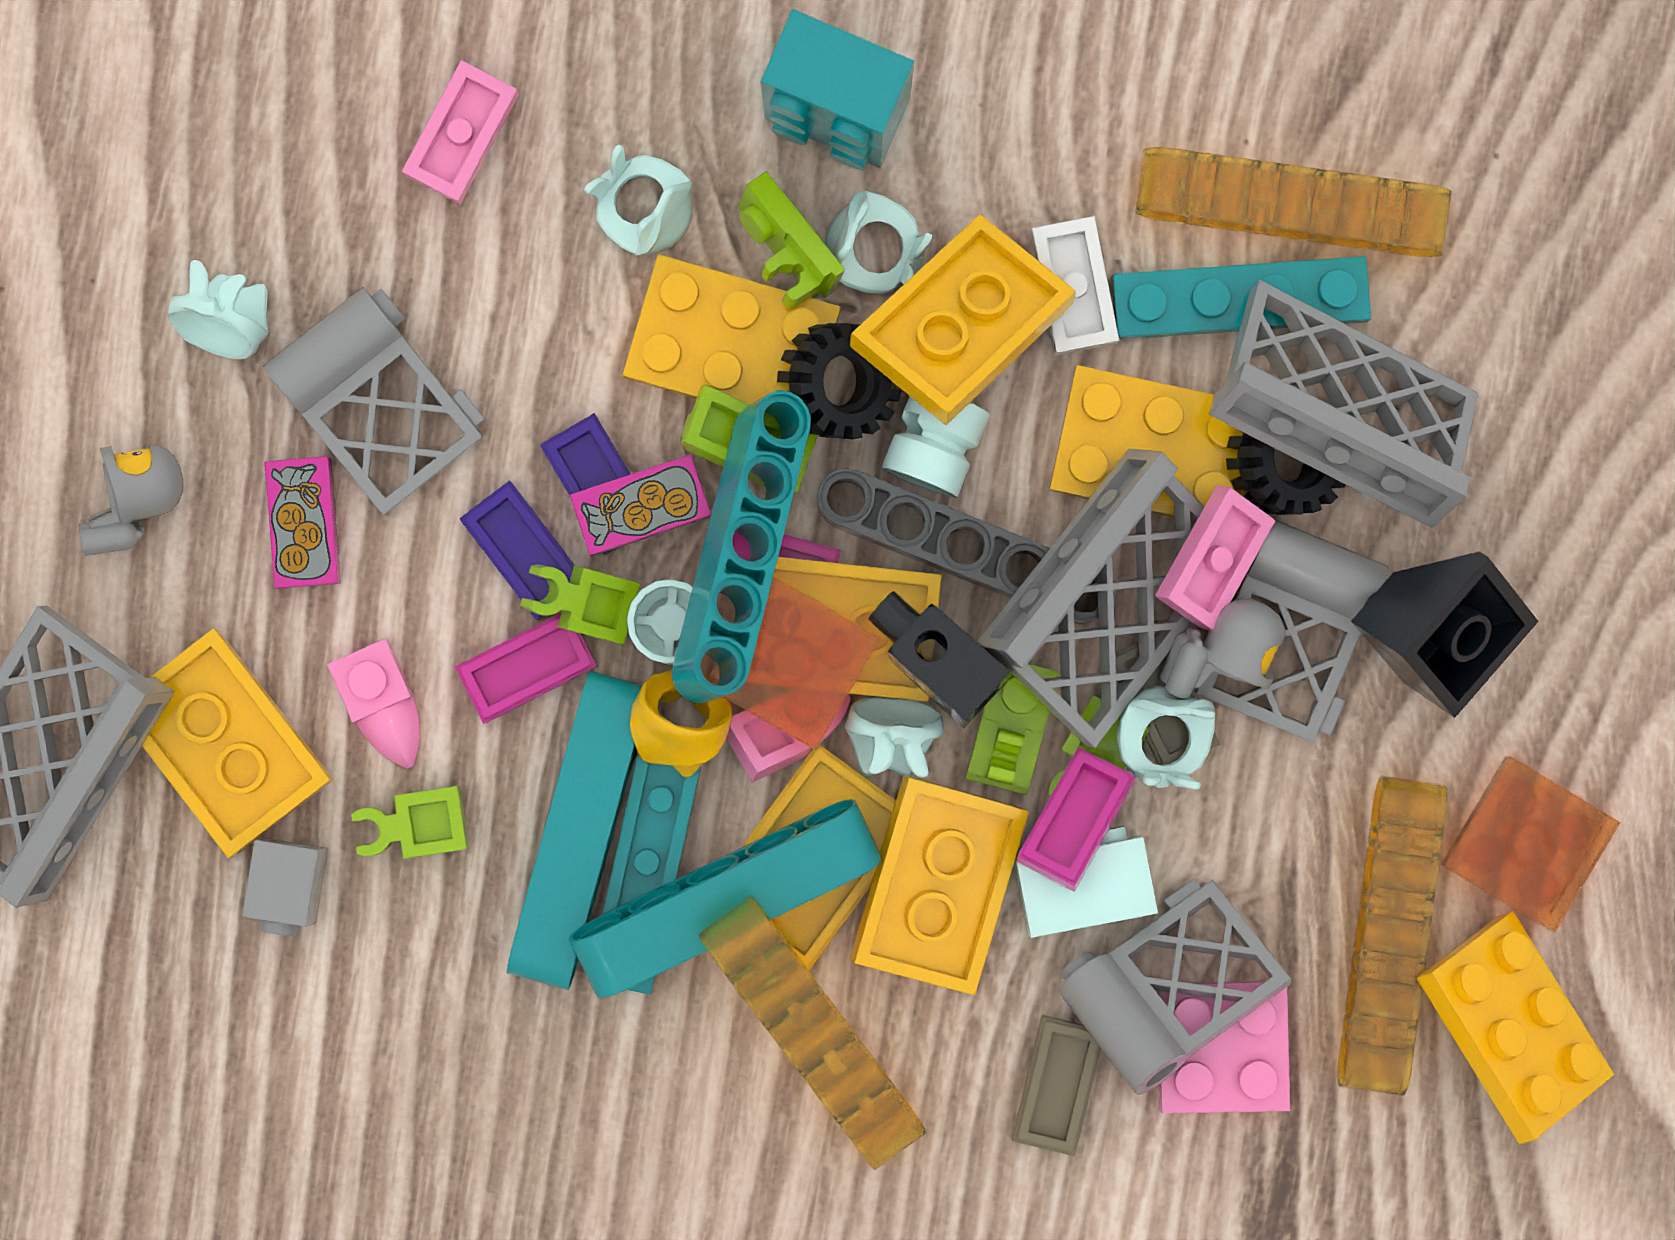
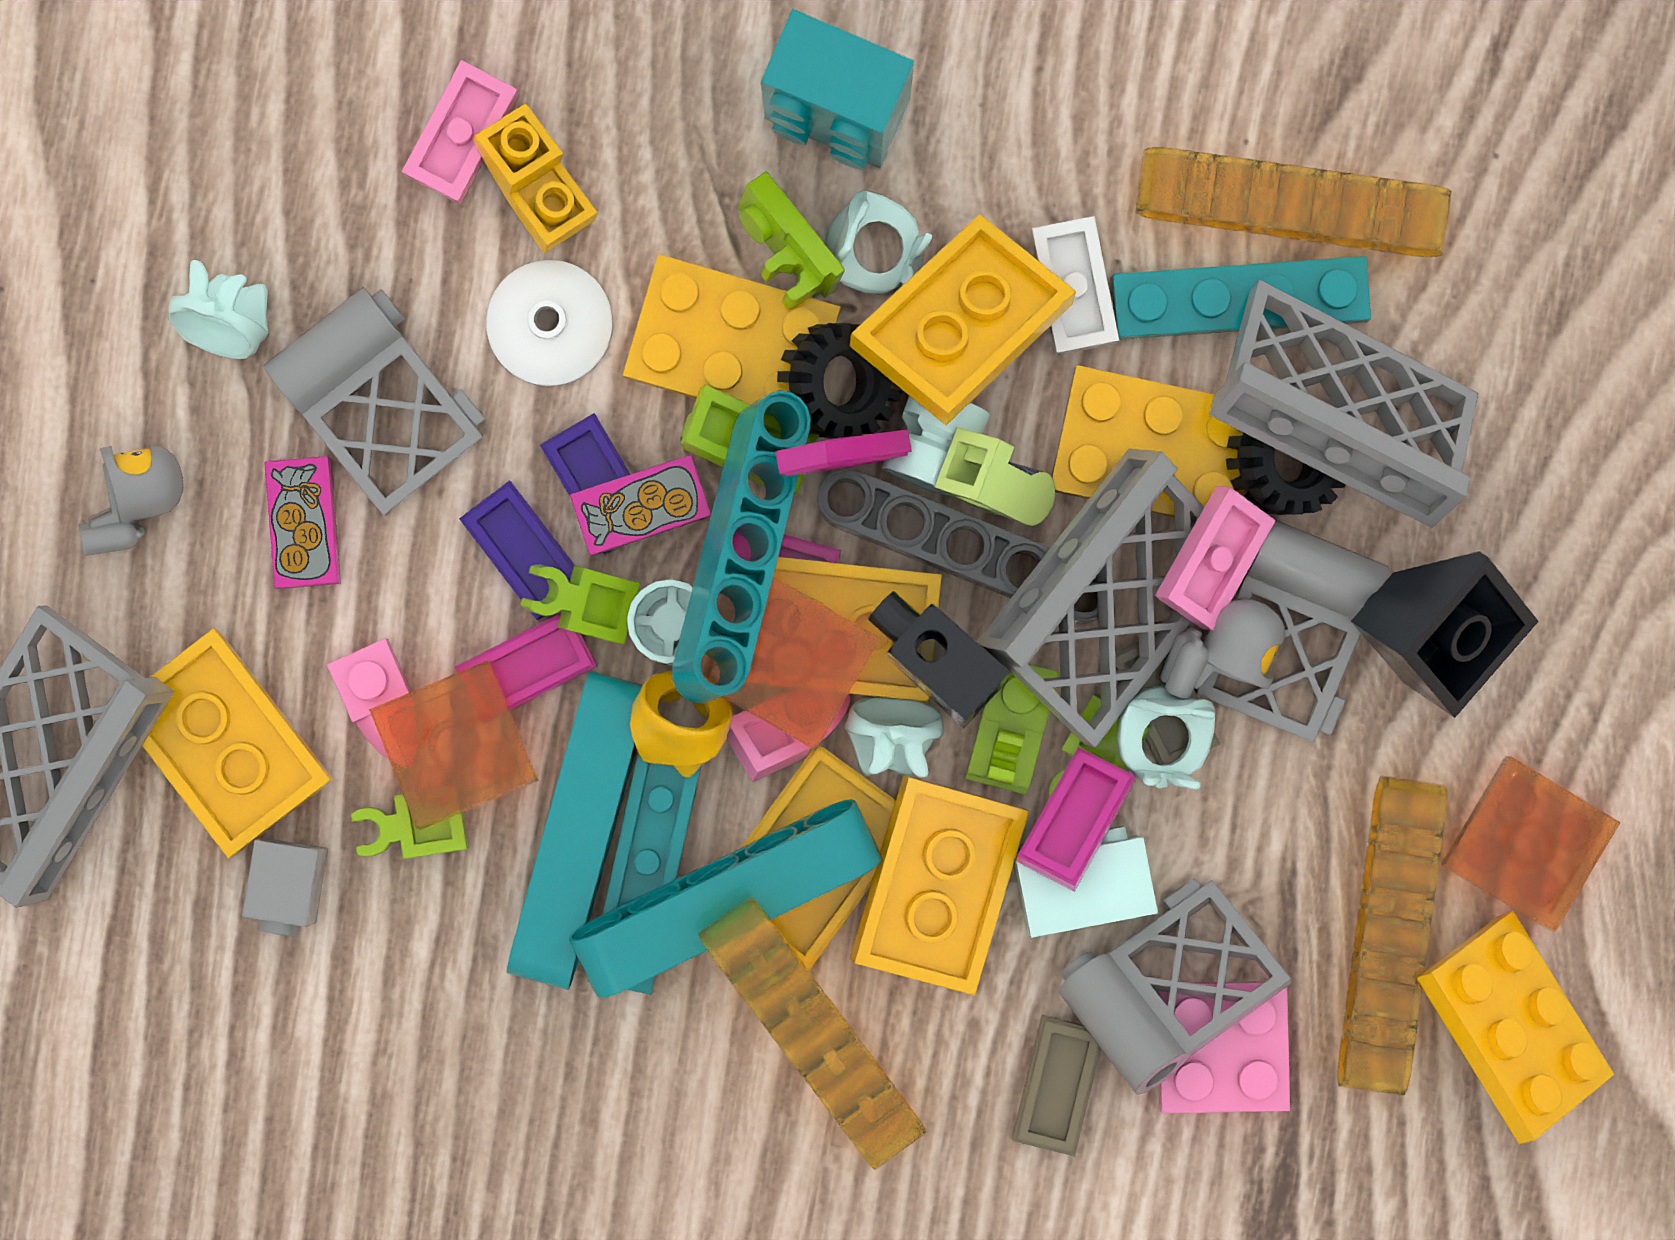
(453, 745): none -> clear orange plate
(533, 179): none -> yellow slope
(553, 355): none -> white dish
(668, 219): light aqua piece -> none
(843, 452): none -> dark pink tile
(982, 476): none -> yellowish green leg

